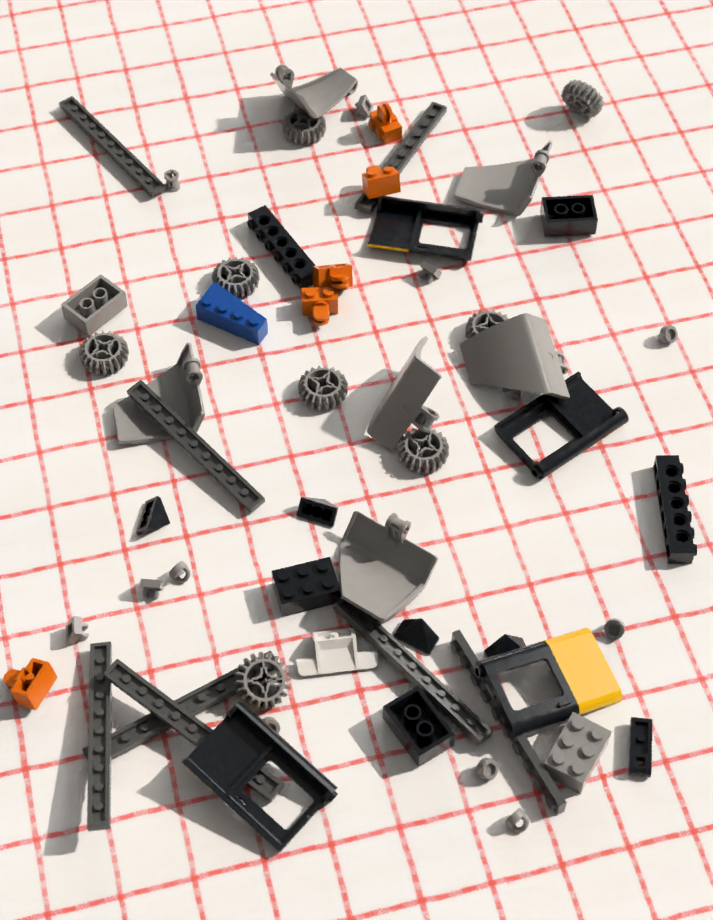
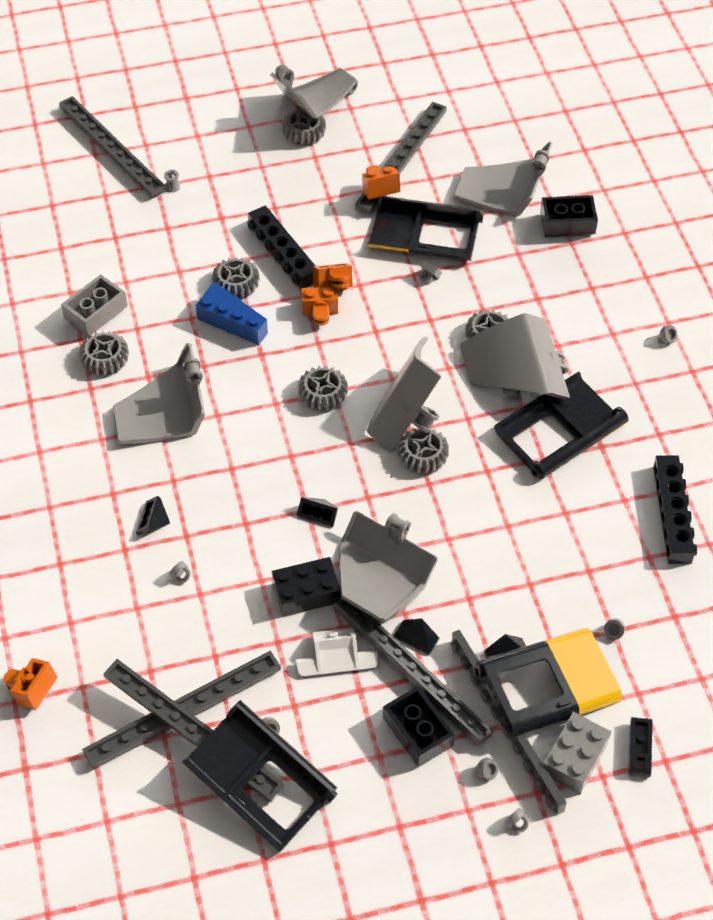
(74, 630): light grey tile -> none
(99, 739): dark grey plate -> none
(151, 584): light grey tile -> none
(196, 446): dark grey plate -> none
(262, 690): light grey gear -> none
(363, 106): light grey tile -> none
(385, 124): orange brick -> none
(582, 98): light grey gear -> none

